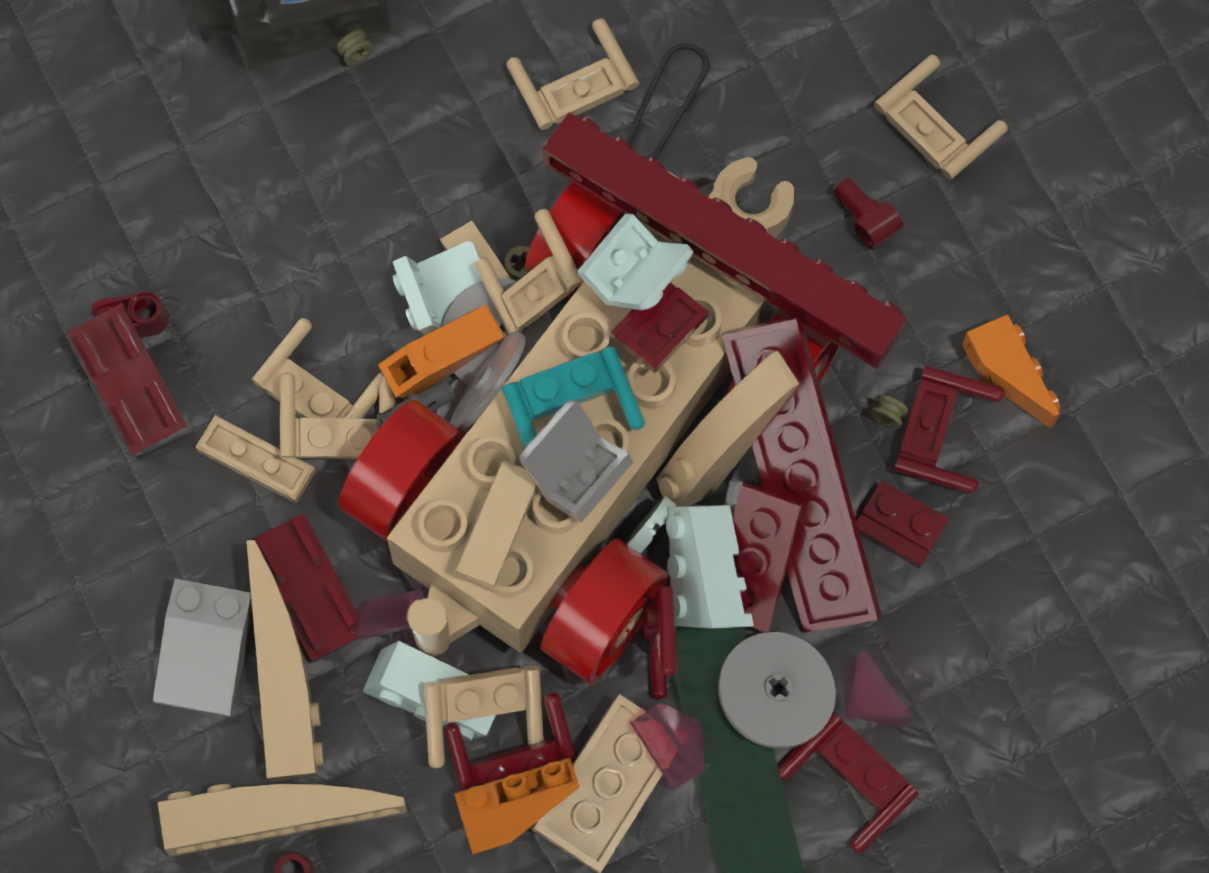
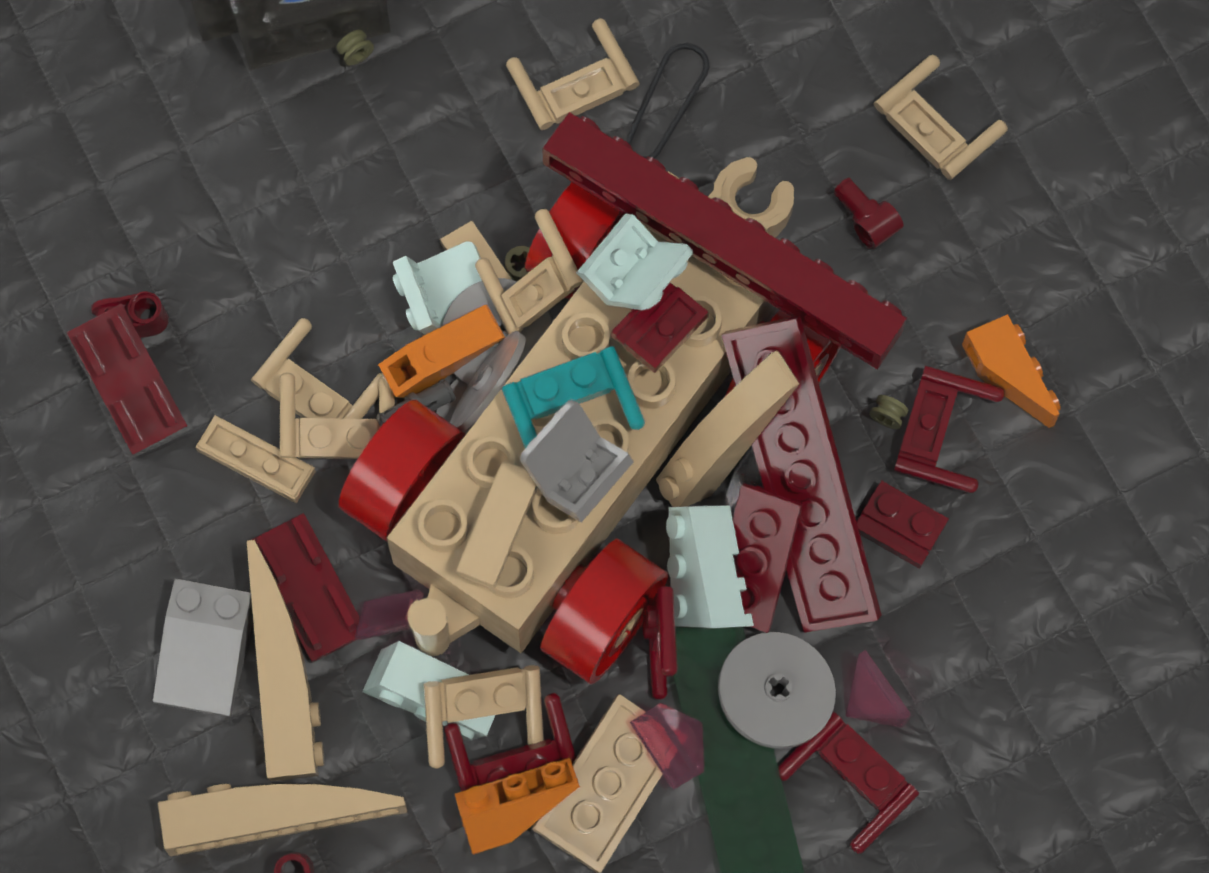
(647, 528): light aqua tile -> none

